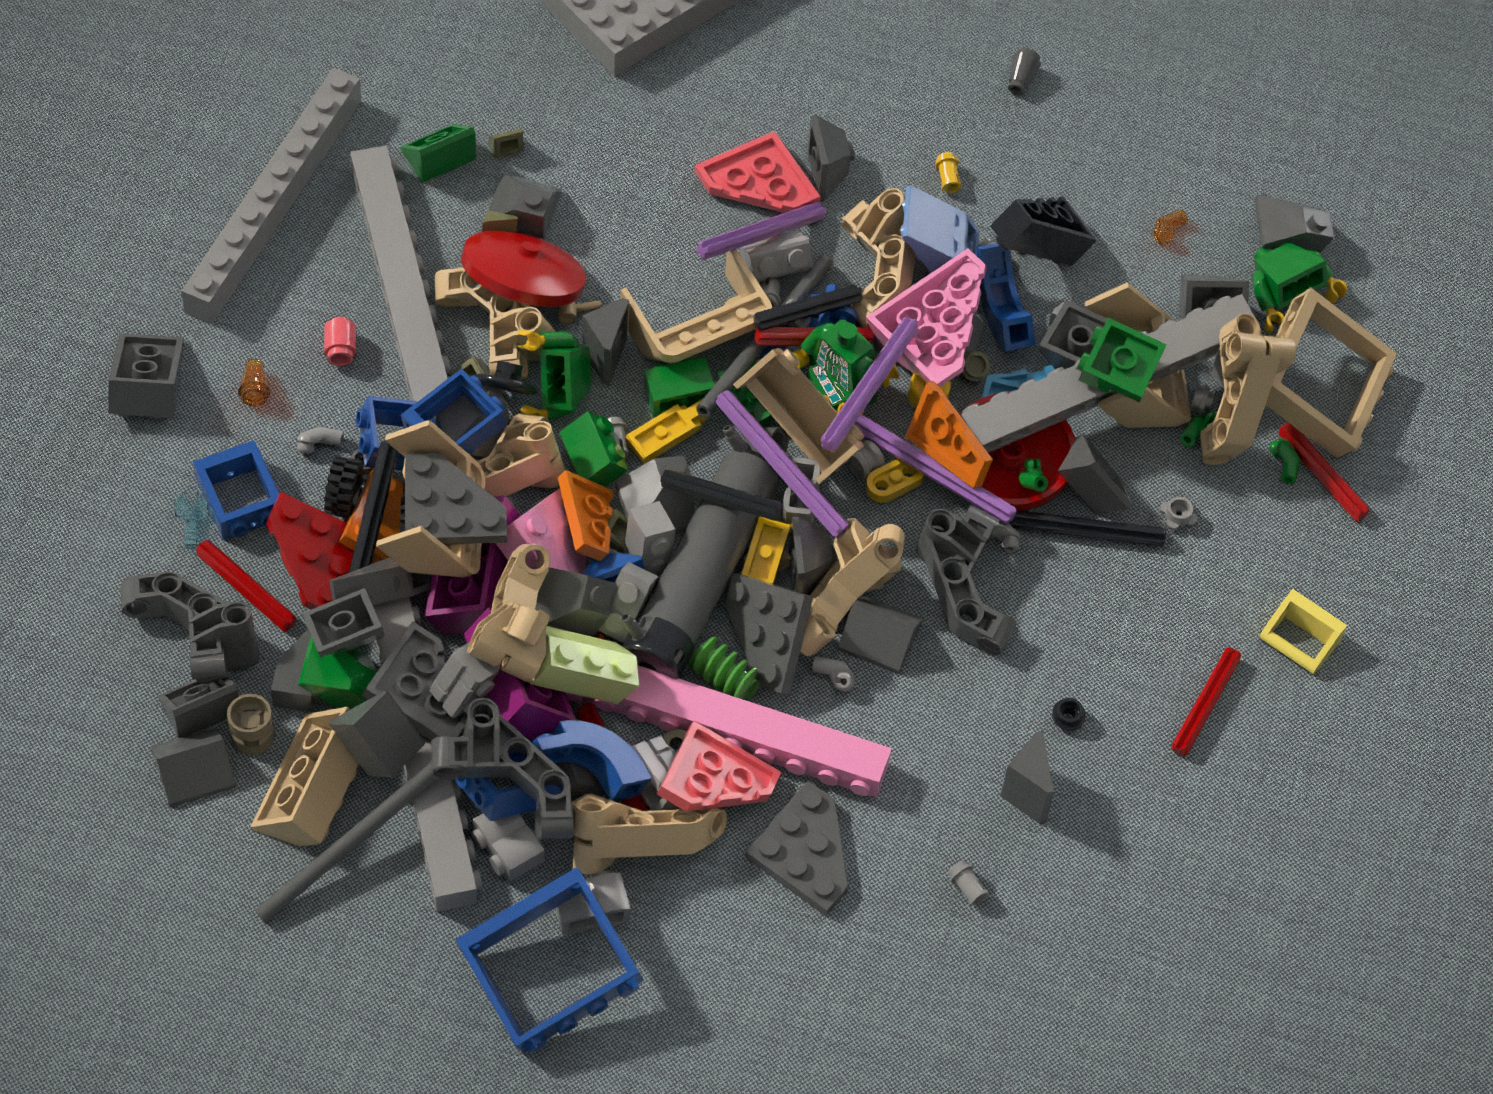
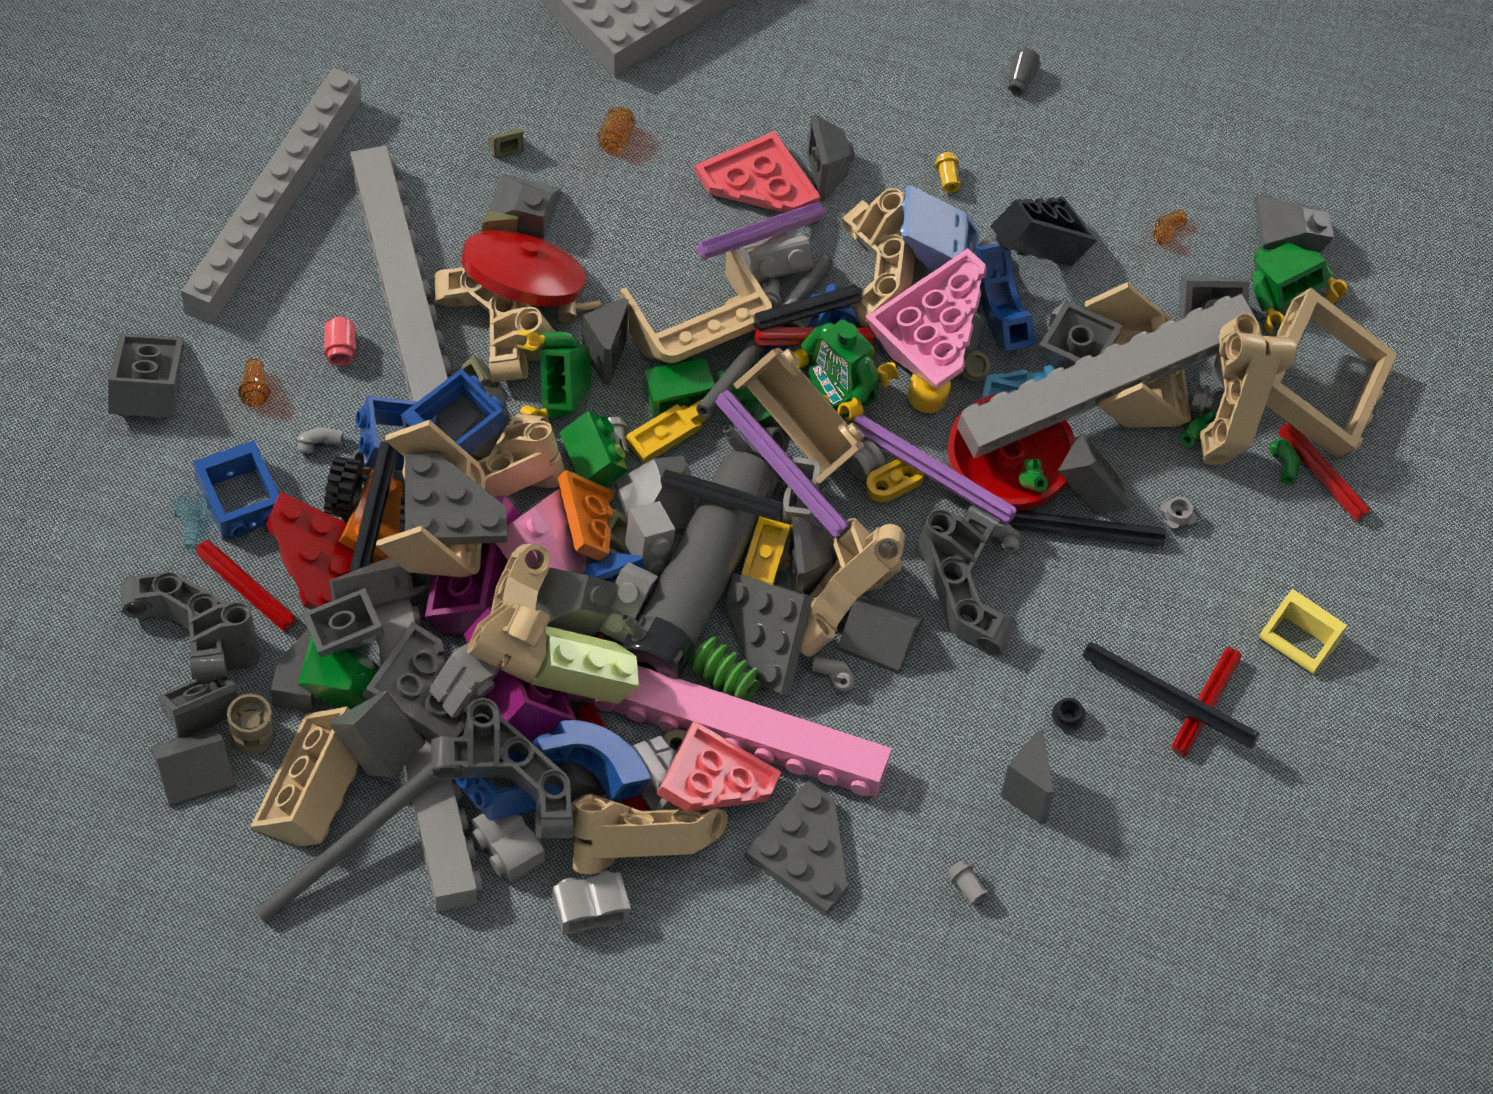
(441, 151): green slope -> none
(508, 379): black piece -> none
(521, 915): blue window -> none
(616, 129): none -> clear orange brick
(869, 384): medium lavender axle -> none
(947, 438): orange wing -> none
(1120, 360): green plate -> none
(1171, 695): none -> black axle

